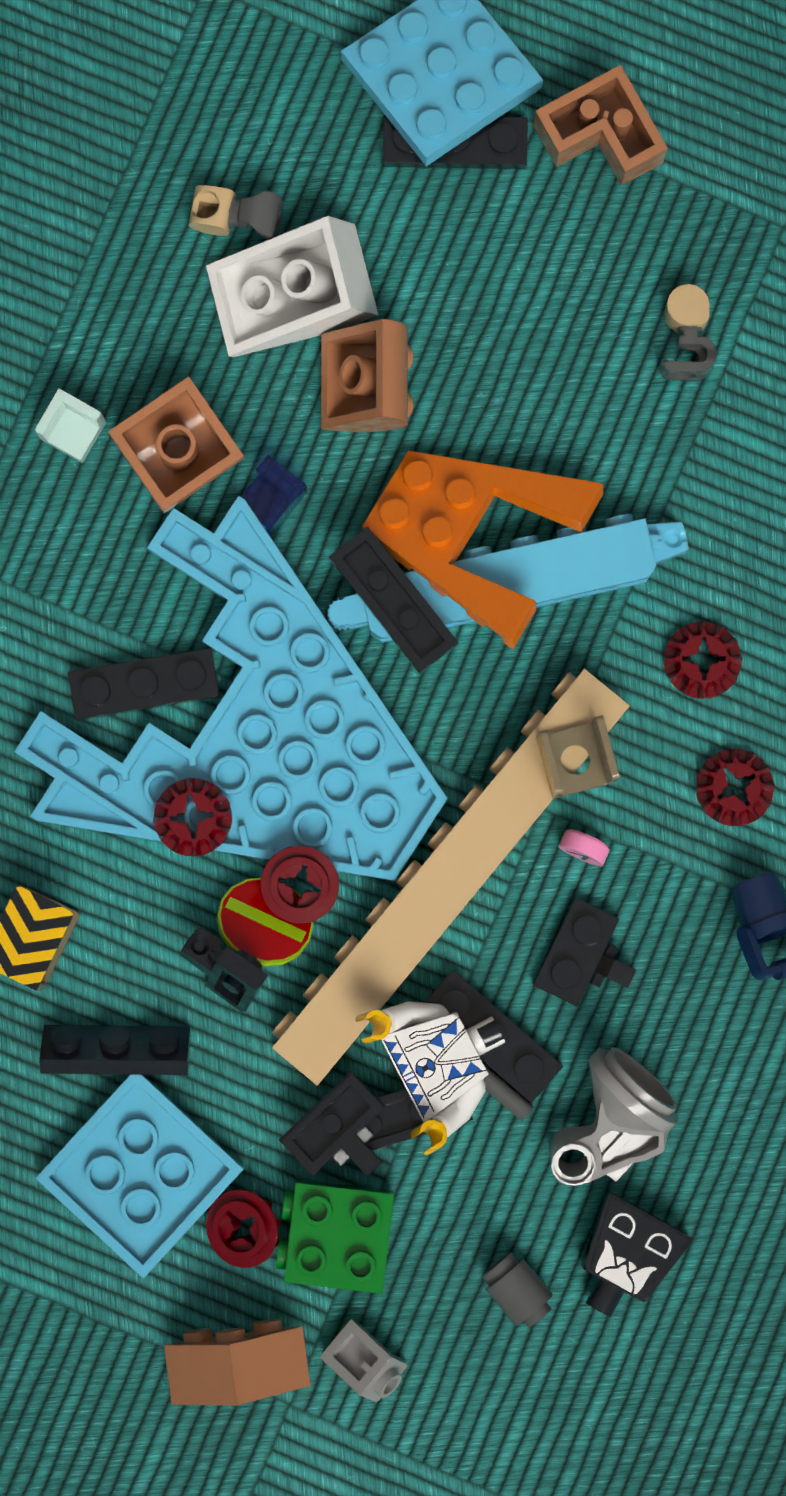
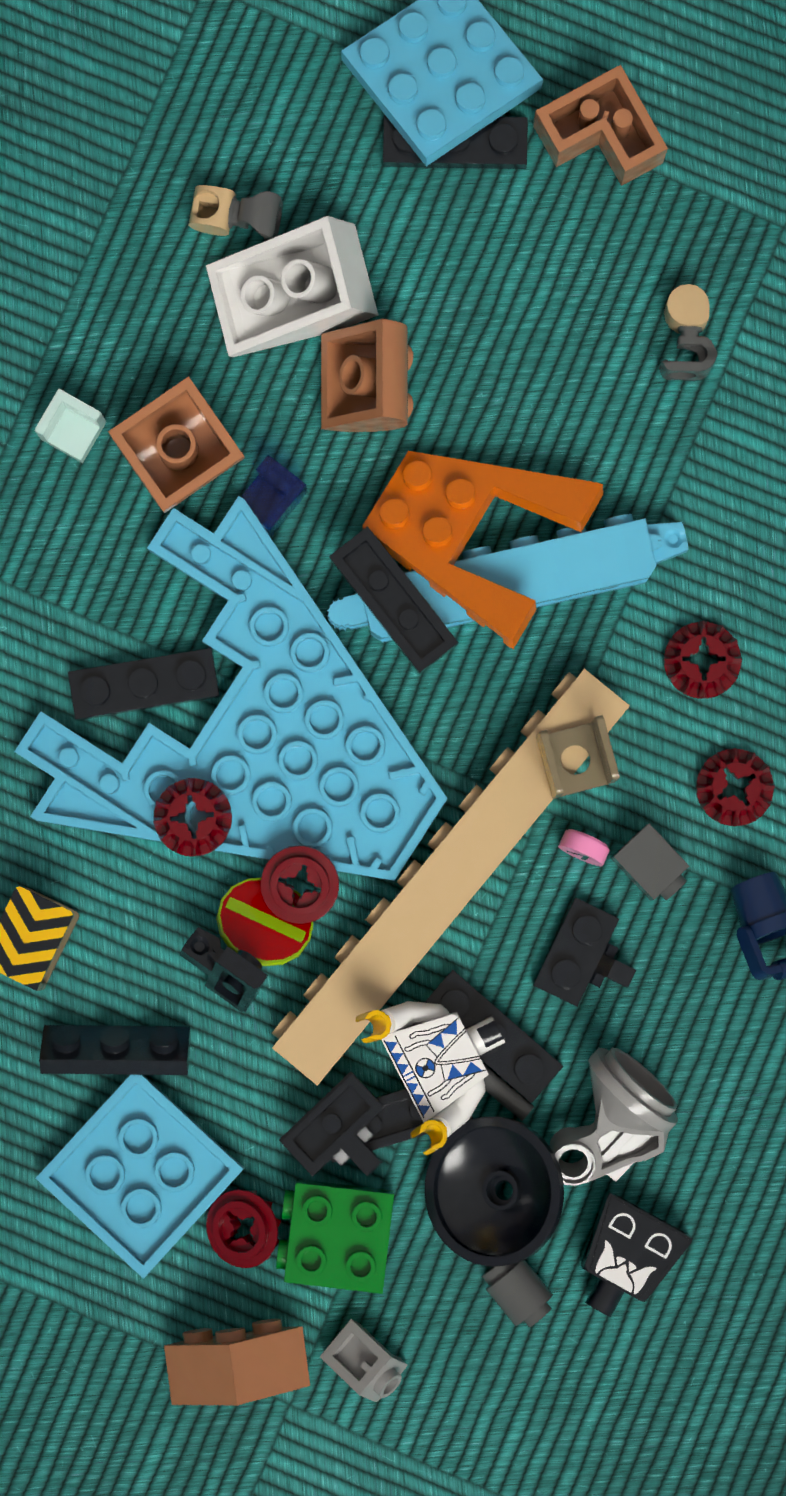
(468, 1197): none -> black dish
(651, 864): none -> dark grey brick

